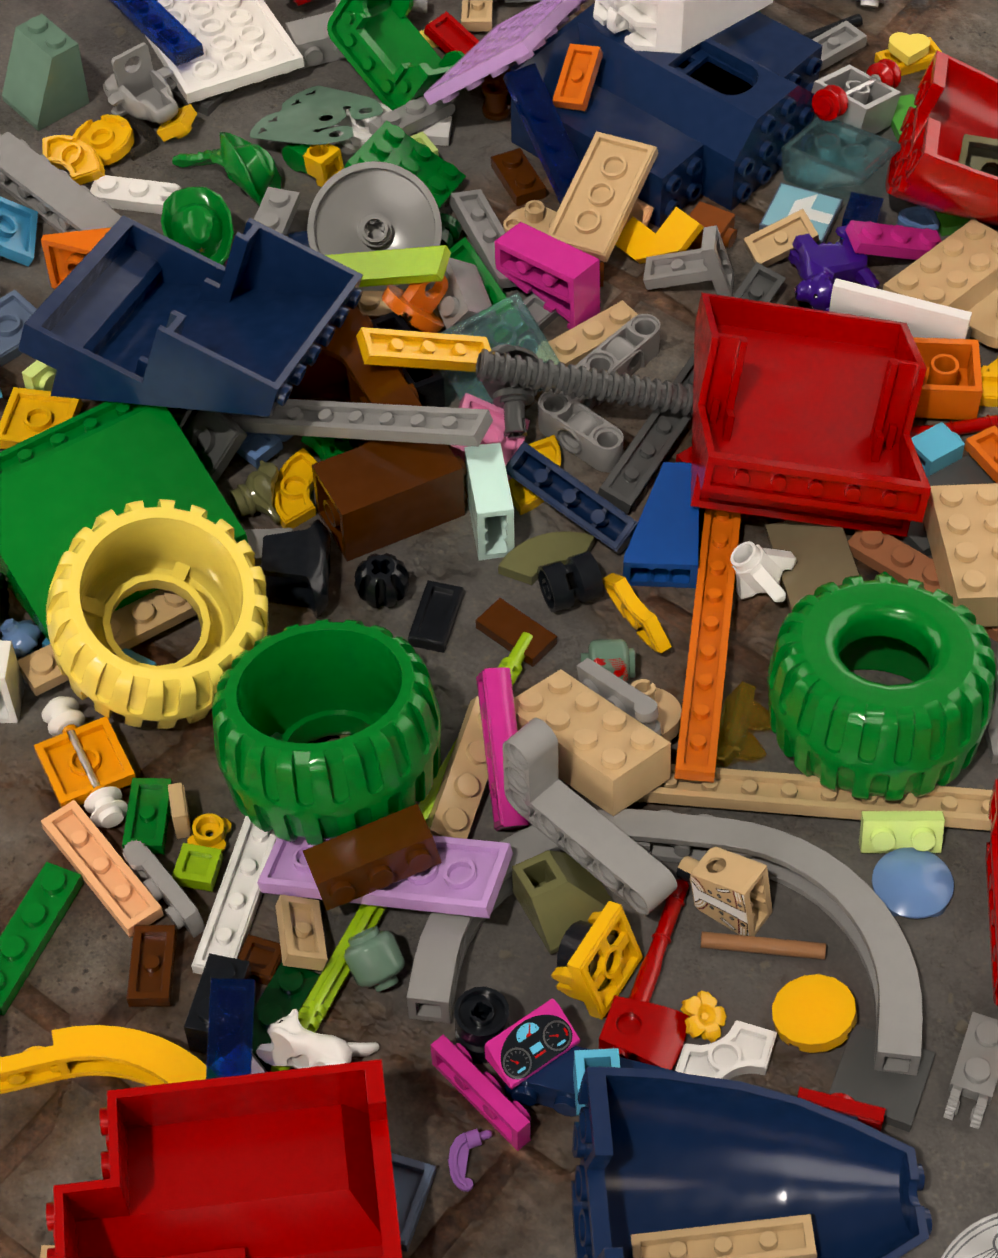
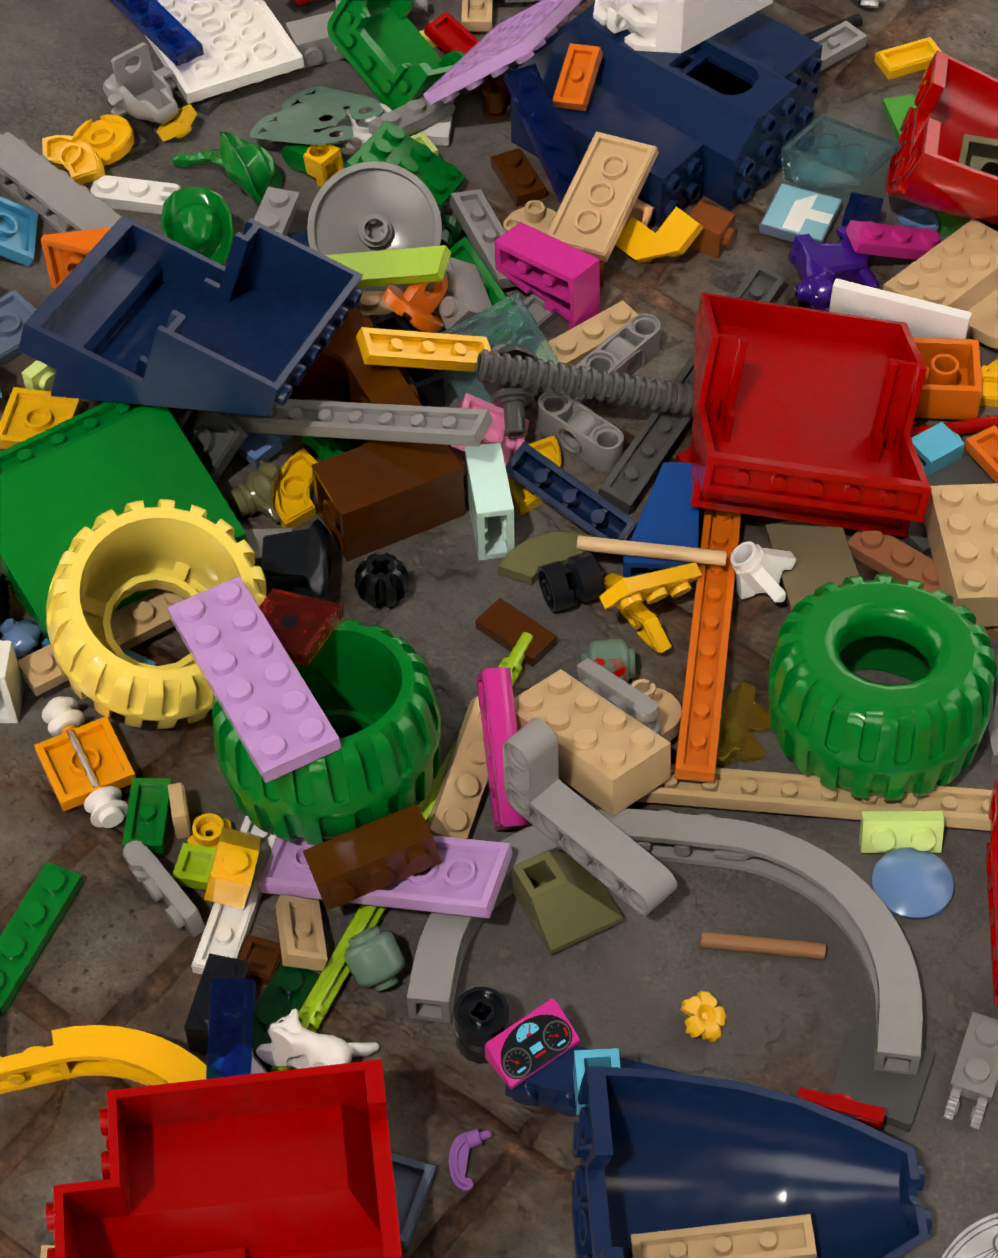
(44, 73): sand green slope -> none
(101, 867): light nougat plate -> none
(152, 965): reddish brown plate -> none
(233, 868): none -> yellow slope
(253, 679): none -> lavender plate
(301, 622): none -> clear red tile
(435, 616): black tile -> none
(481, 1091): dark pink plate -> none
(597, 959): yellow piece -> none
(642, 1028): red piece -> none
(651, 550): none -> tan bar
(651, 587): none -> yellow plate
(693, 266): light grey bracket -> none
(729, 889): tan torso -> none
(740, 1052): white tile -> none
(776, 240): tan plate -> none
(814, 1013): yellow tile -> none
(859, 97): light grey brick -> none
(908, 47): light yellow tile -> none

